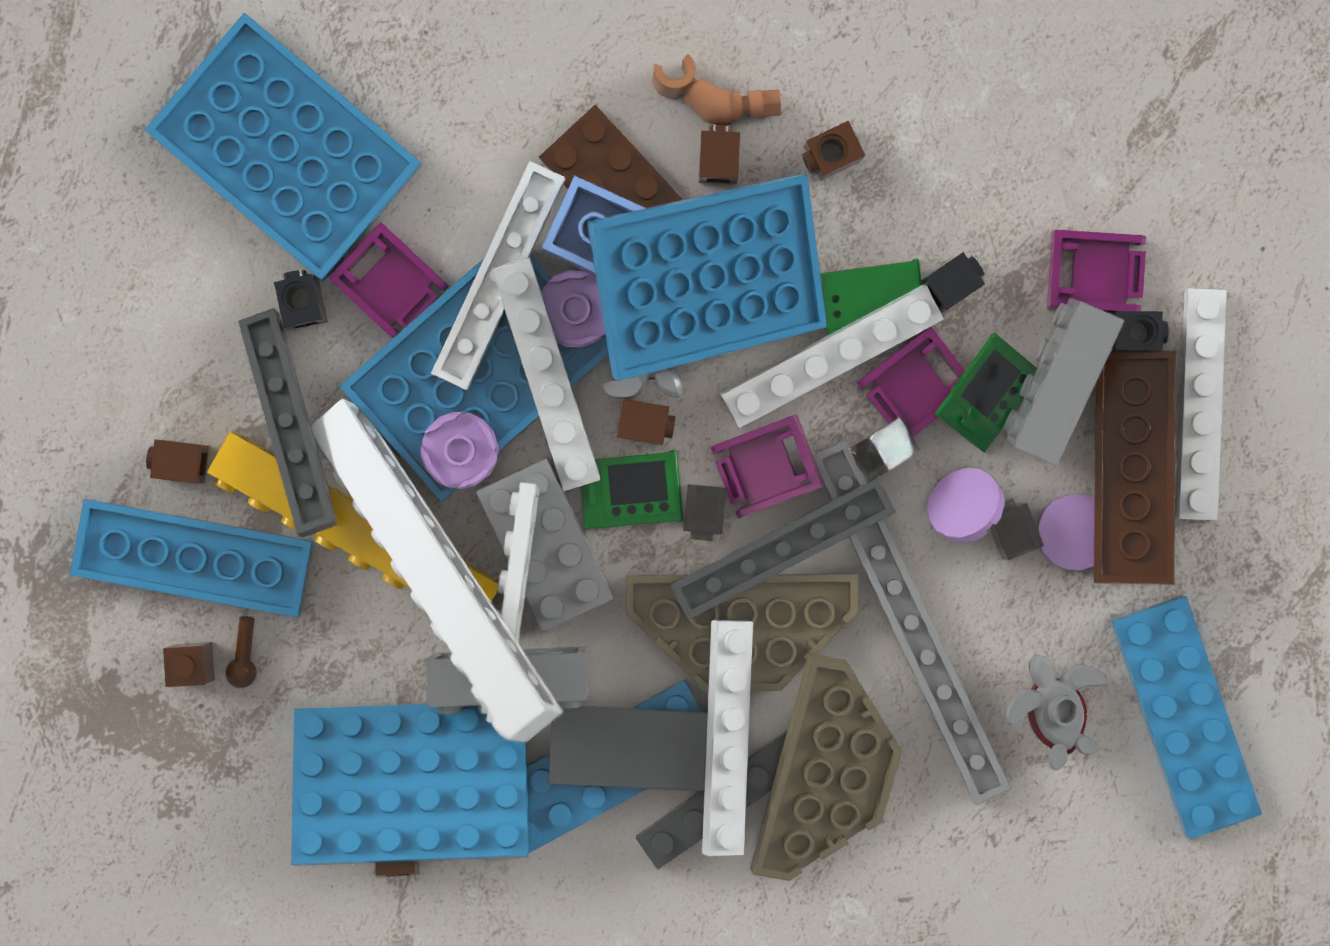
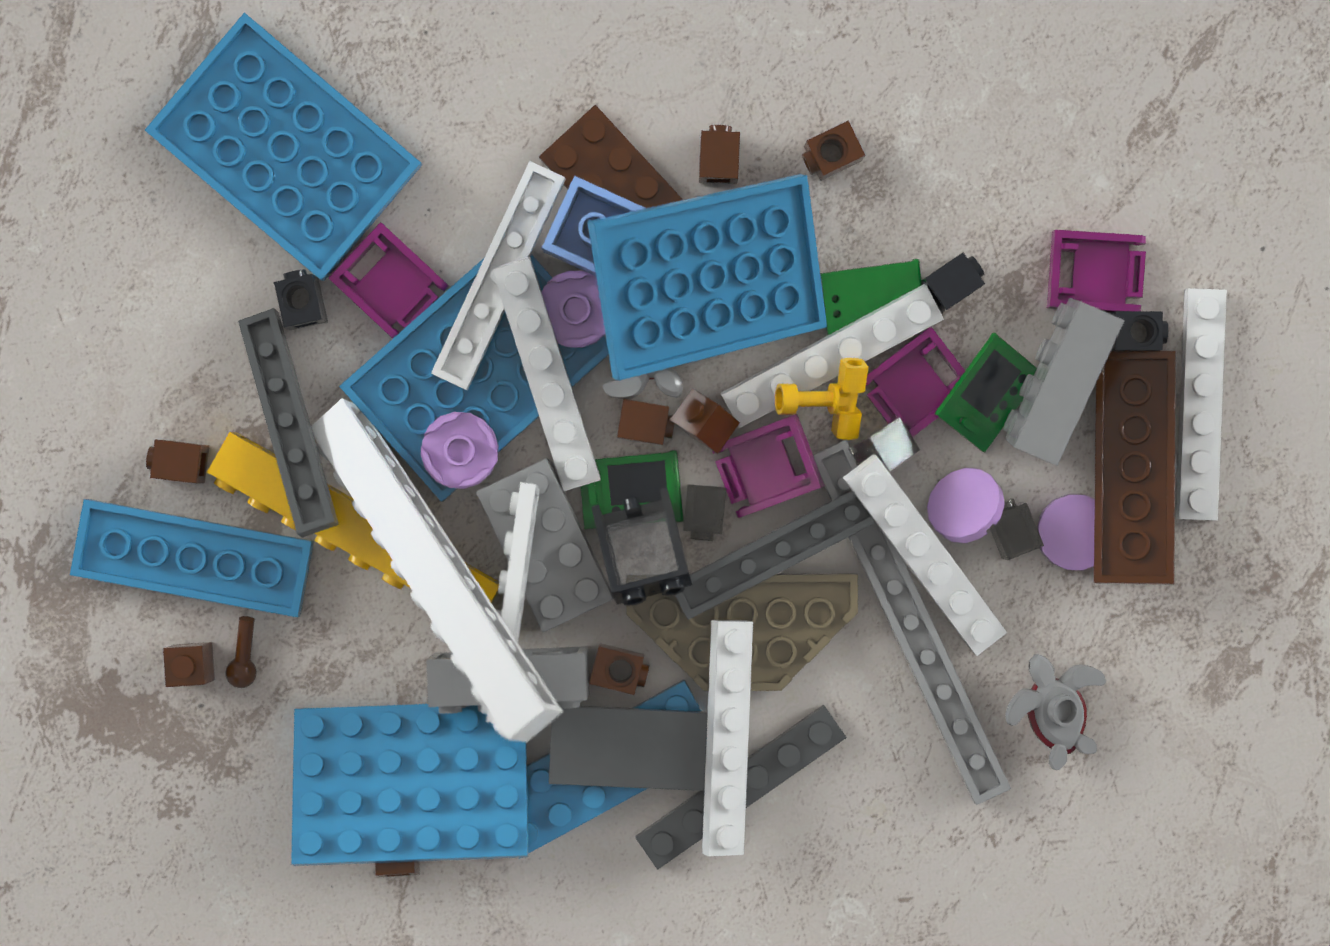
(601, 671): none -> reddish brown brick
(642, 550): none -> window
(705, 421): none -> reddish brown brick
(712, 103): nougat piece -> none
(829, 773): dark tan plate -> none
(839, 398): none -> yellow bar
(924, 554): none -> white plate
(1186, 717): dark azure plate -> none

